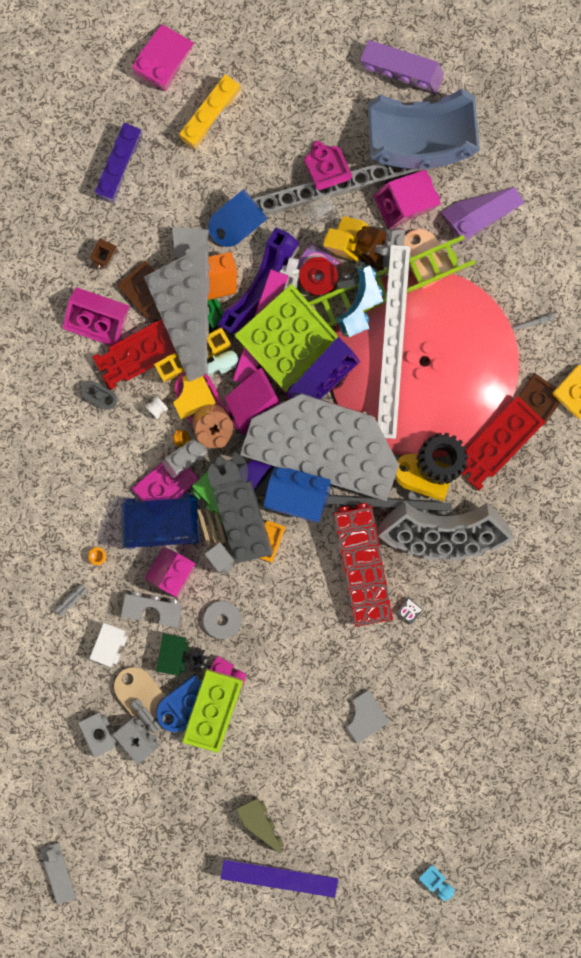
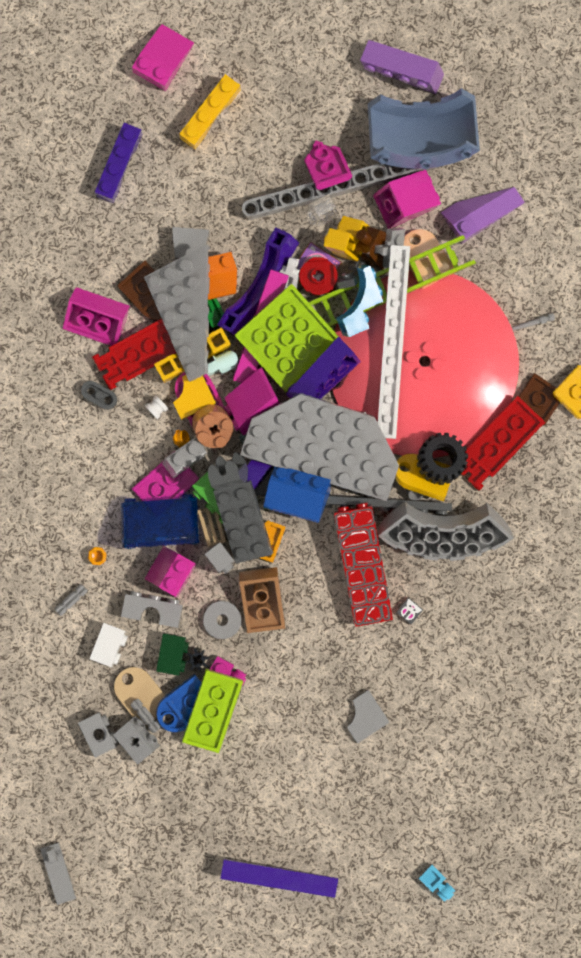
(103, 247): reddish brown brick -> none
(237, 218): blue tile -> none
(255, 820): olive slope -> none
(262, 600): none -> medium nougat slope

